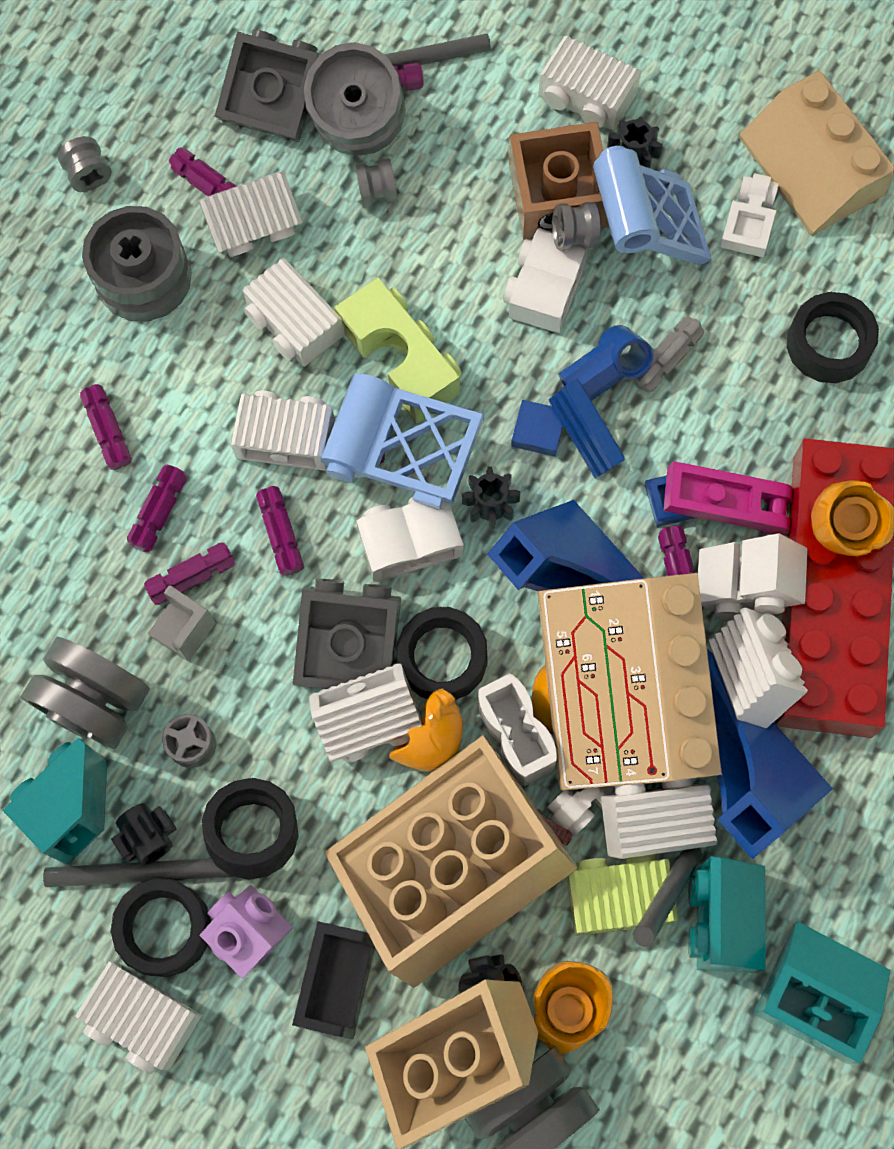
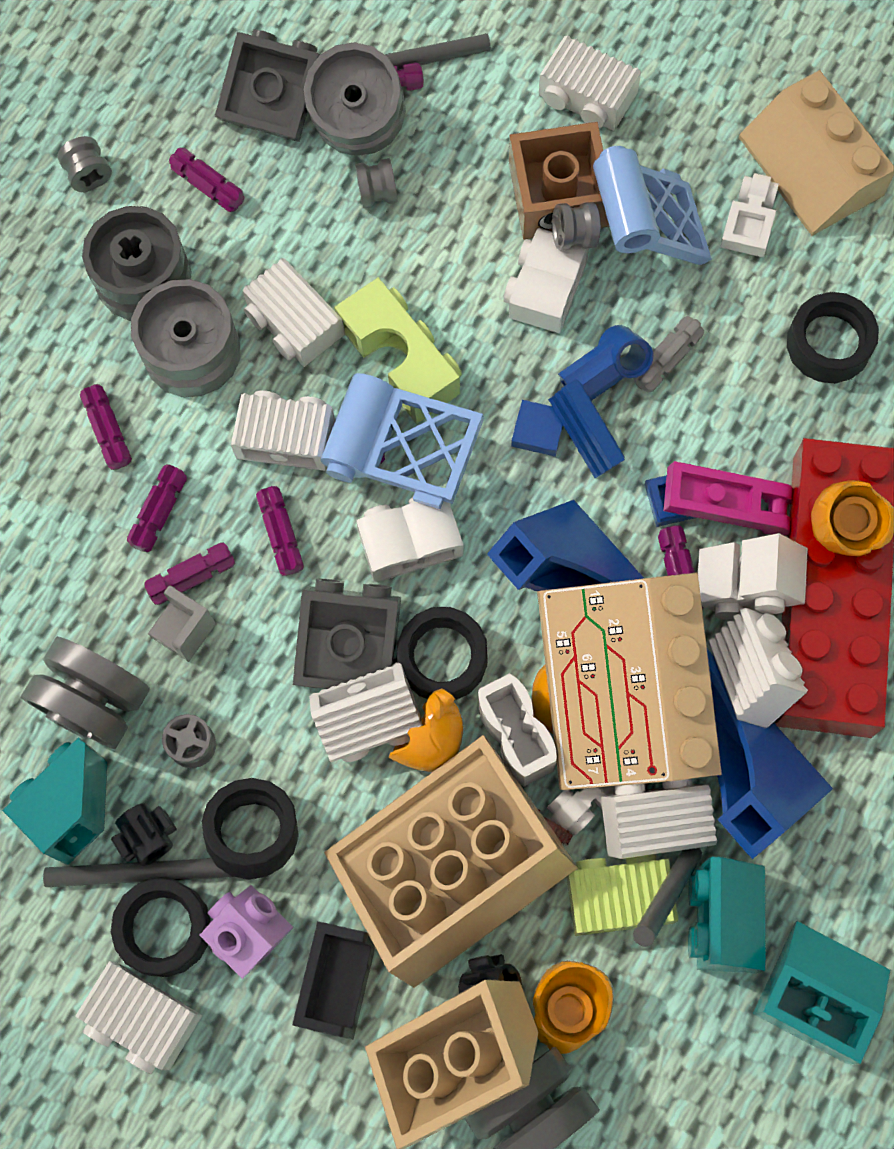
(186, 337): none -> flat silver wheel
(251, 213): white brick -> none
(491, 509): black gear -> none
(639, 137): black gear -> none

